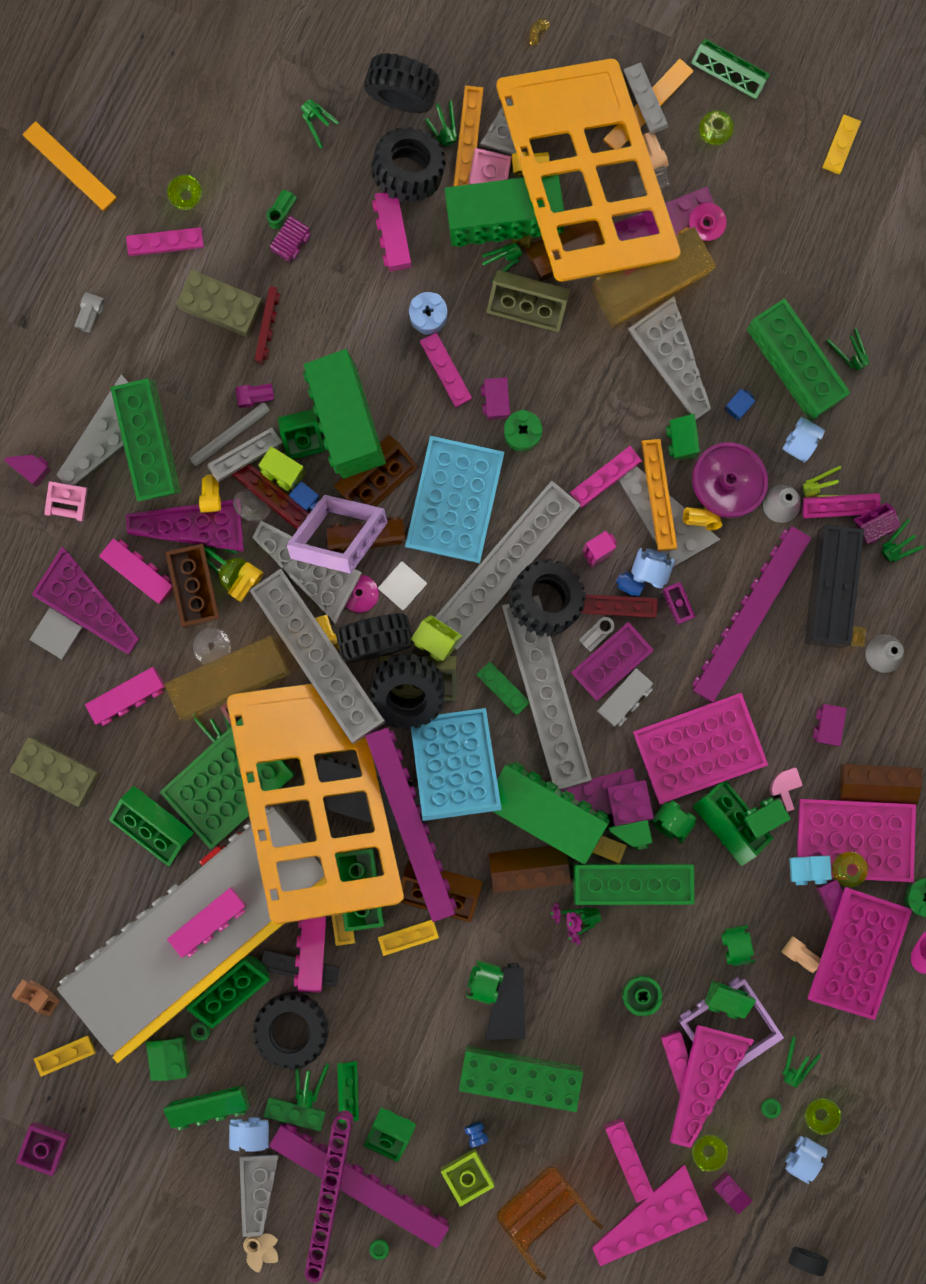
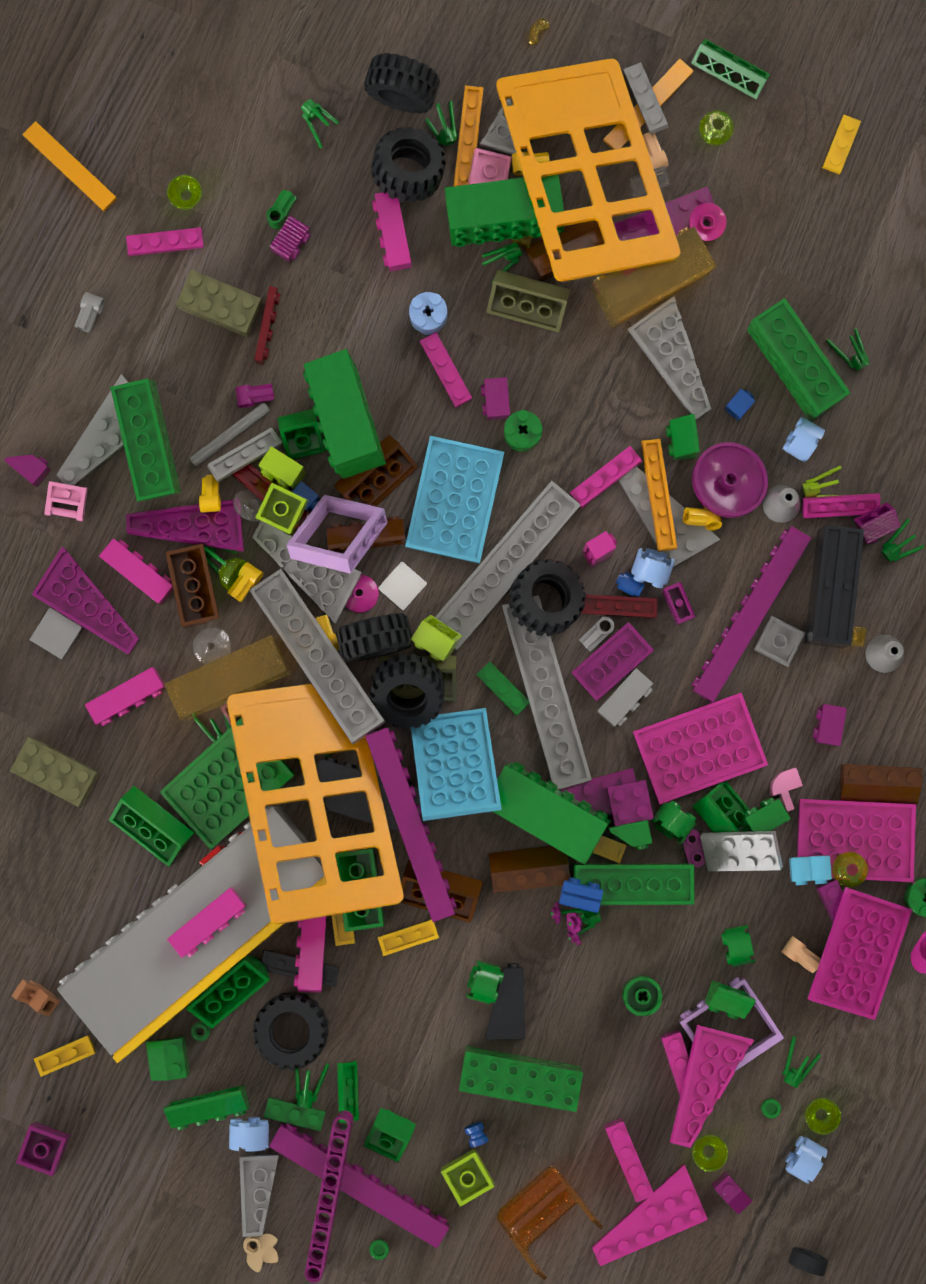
(282, 508): none -> lime brick
(581, 896): none -> blue brick
(694, 848): none -> magenta plate
(741, 851): none -> light grey plate
(779, 641): none -> light grey tile

